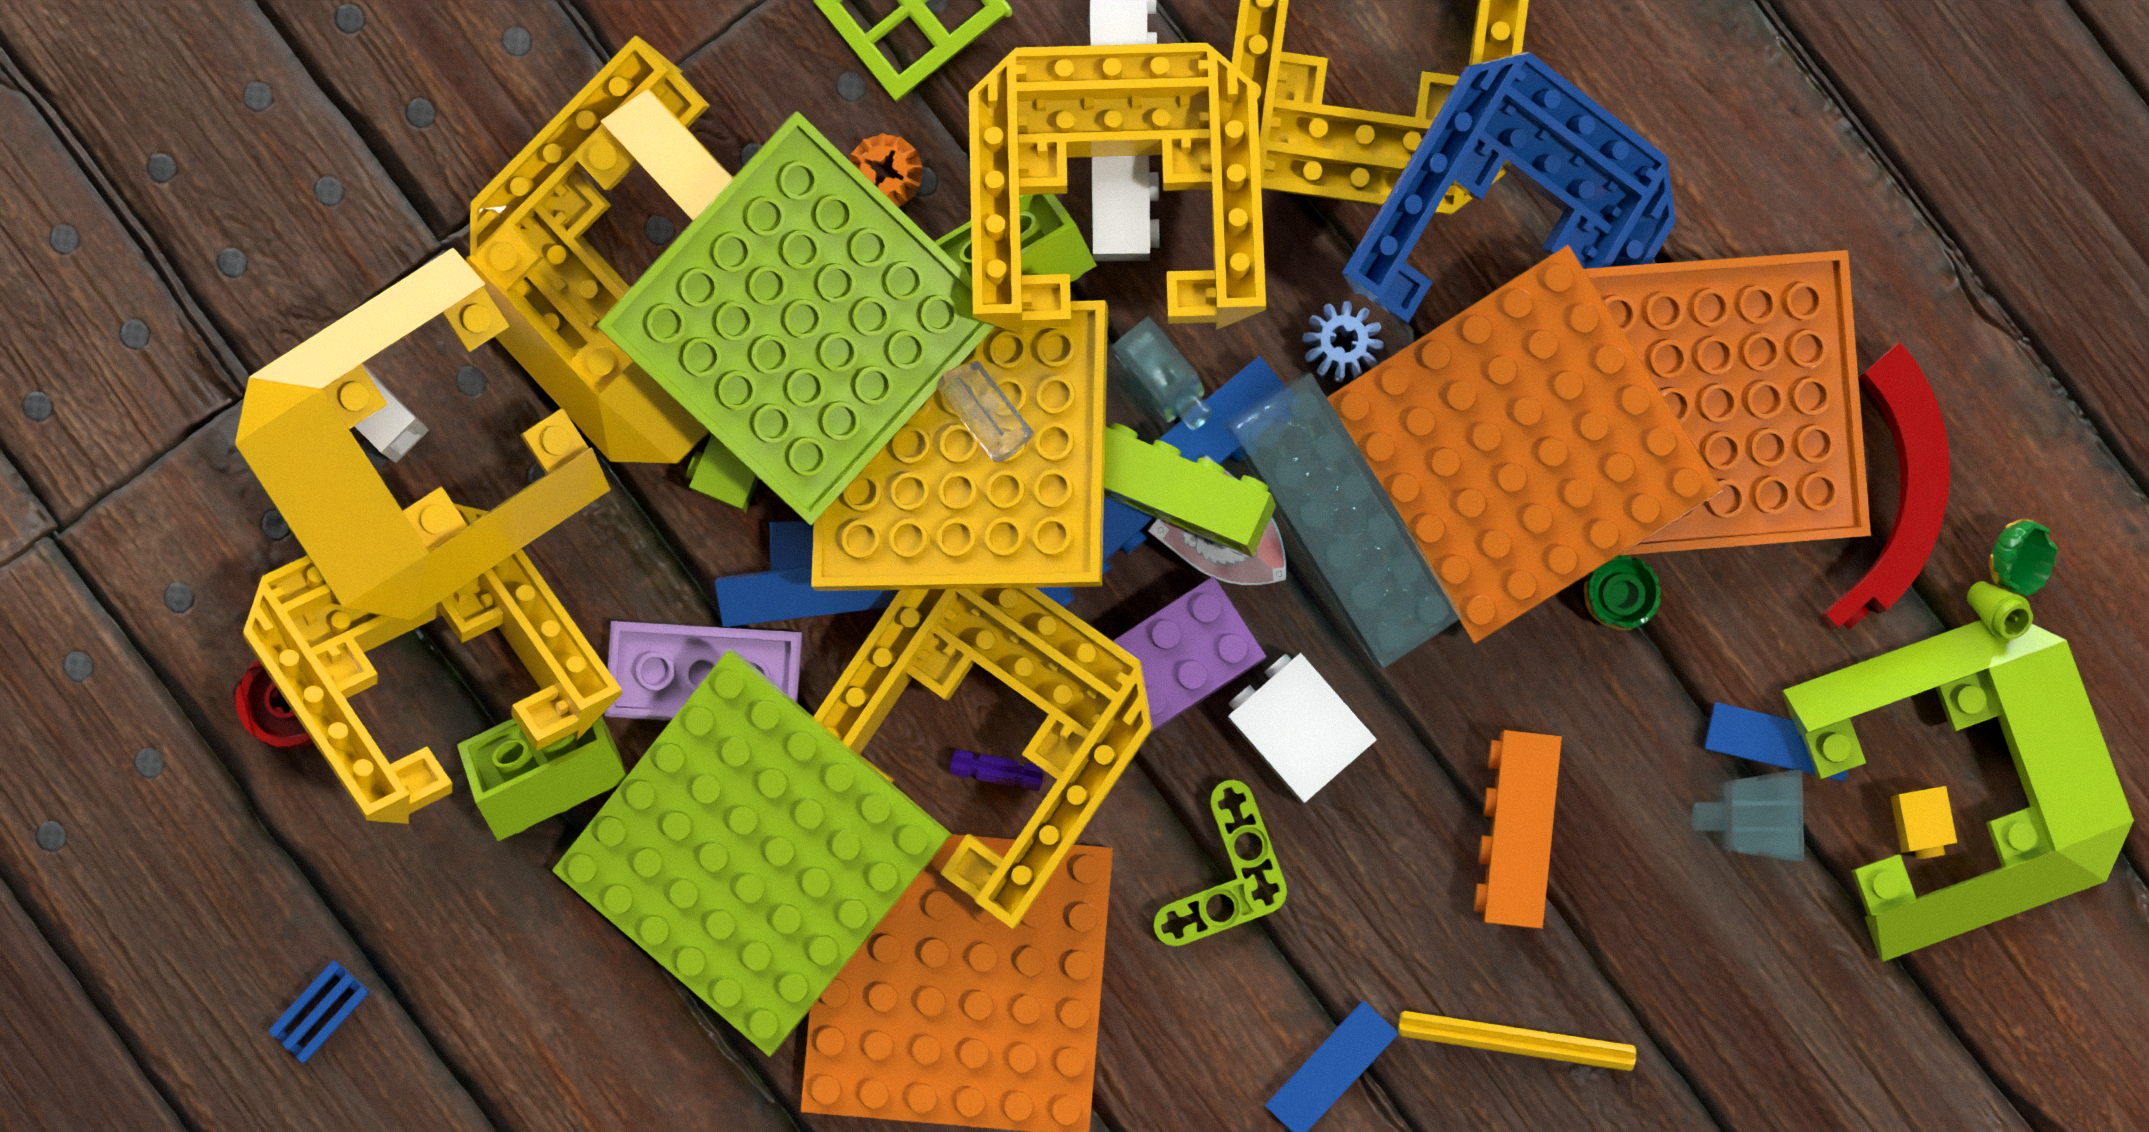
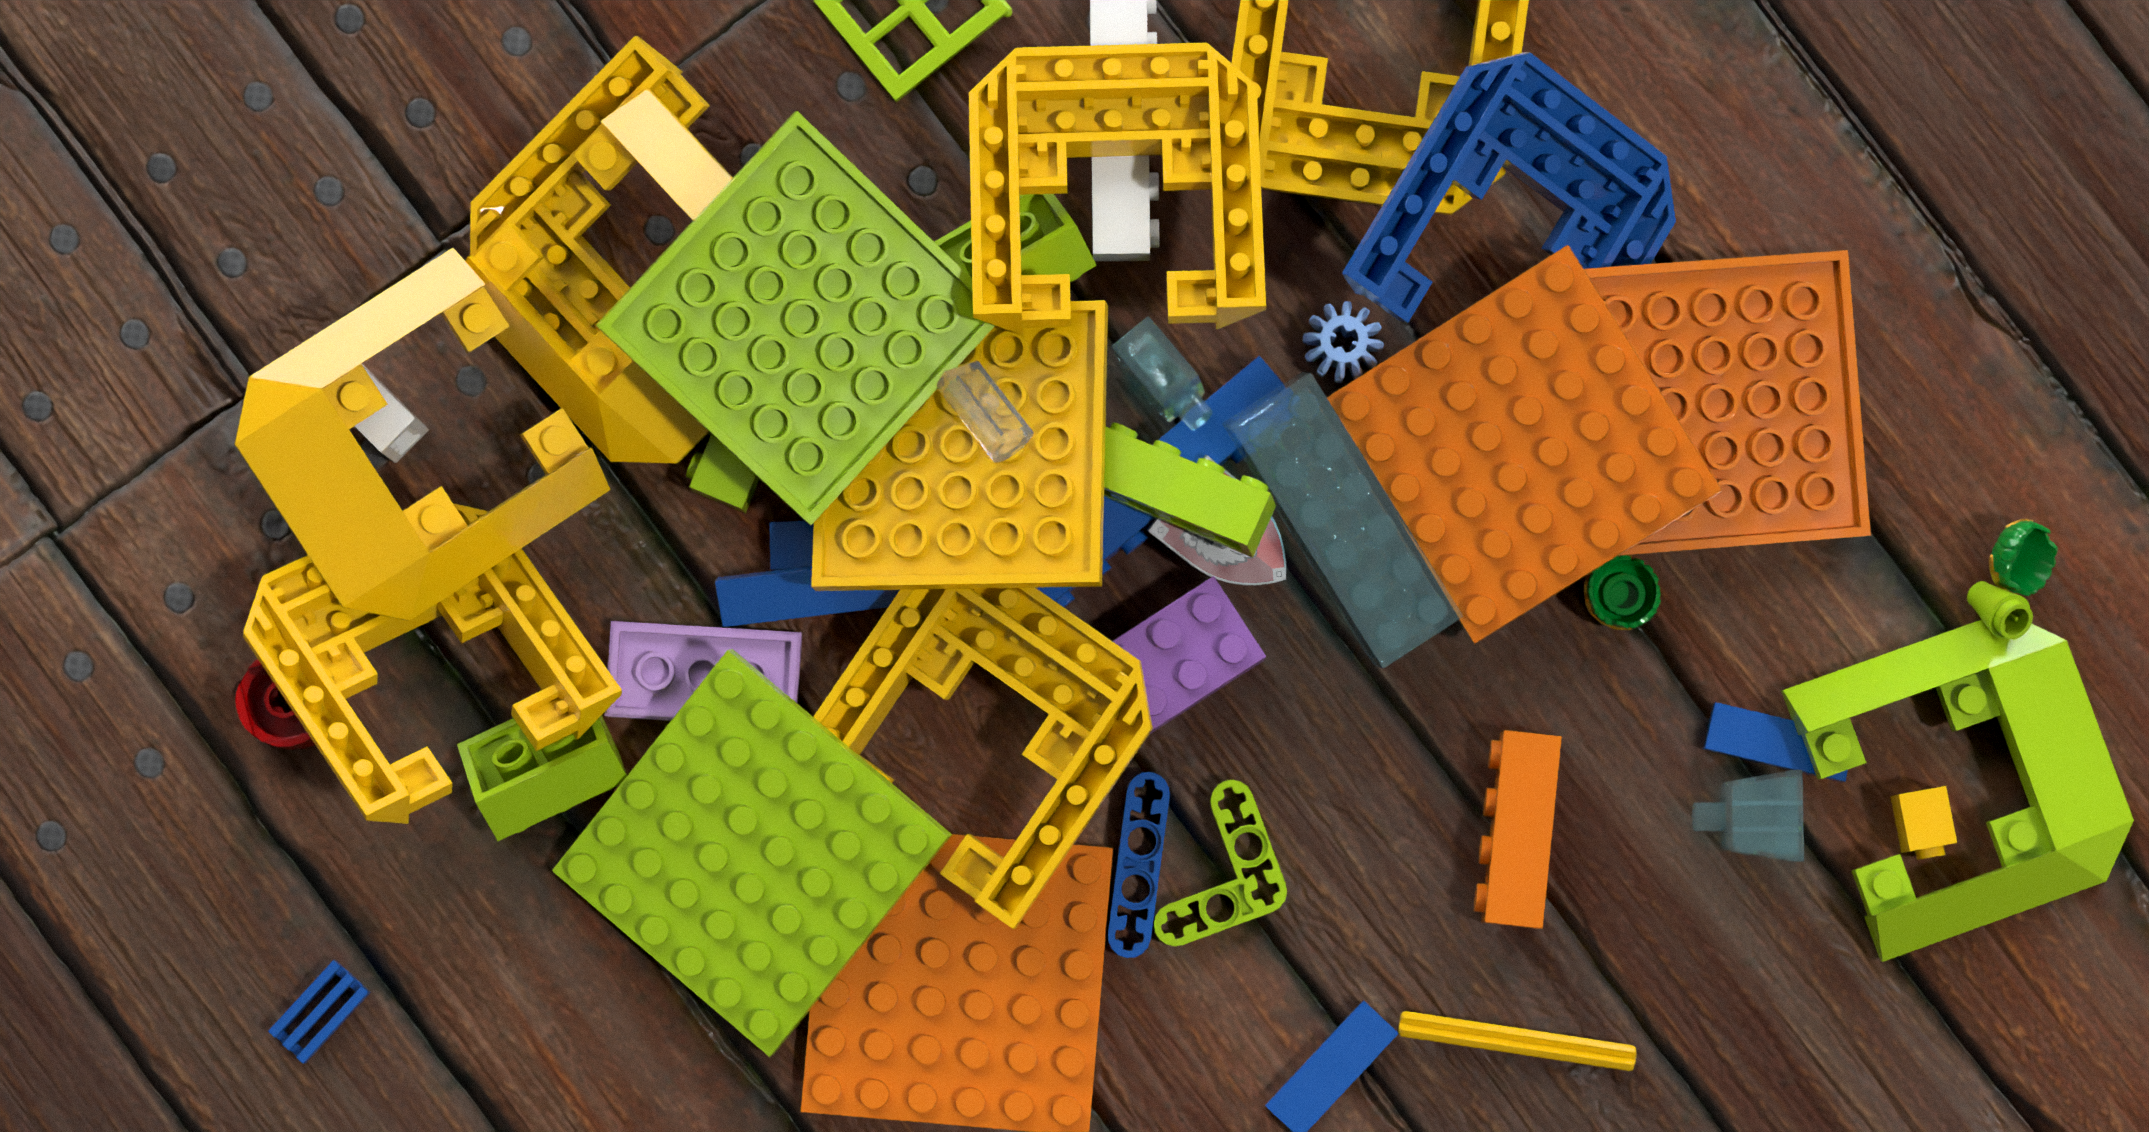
(905, 164): orange gear -> none
(996, 770): dark purple axle -> none
(1142, 865): none -> blue beam
(1299, 726): white brick -> none
(1924, 485): red arch -> none

